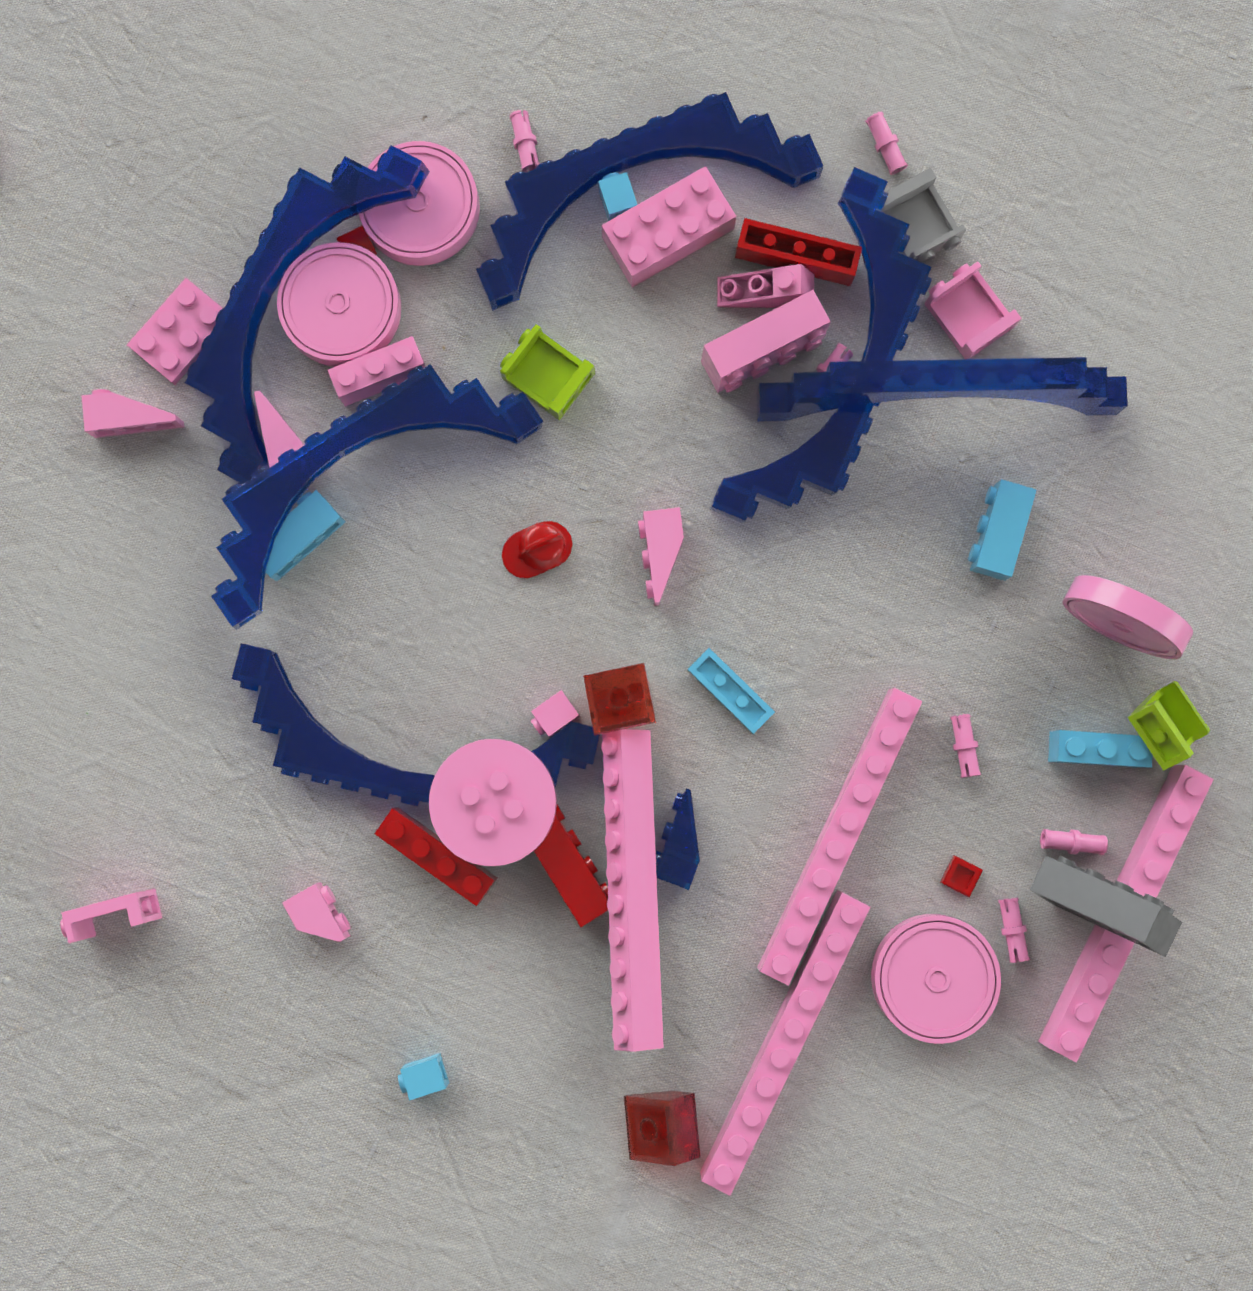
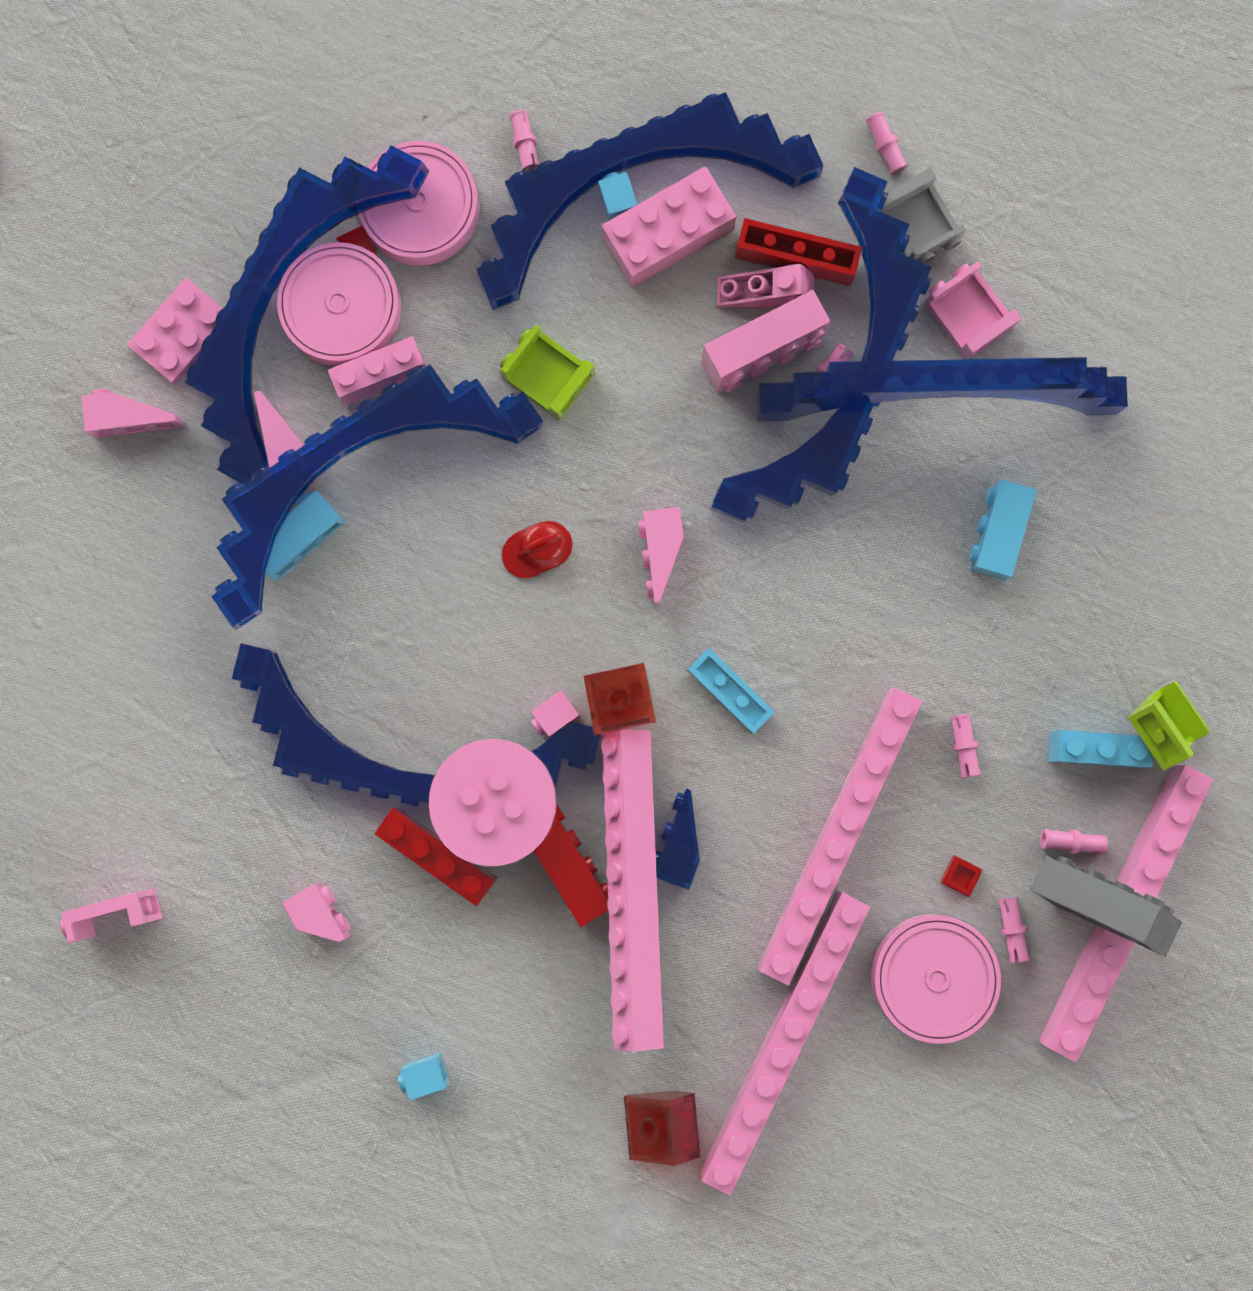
(1128, 617): bright pink brick -> none

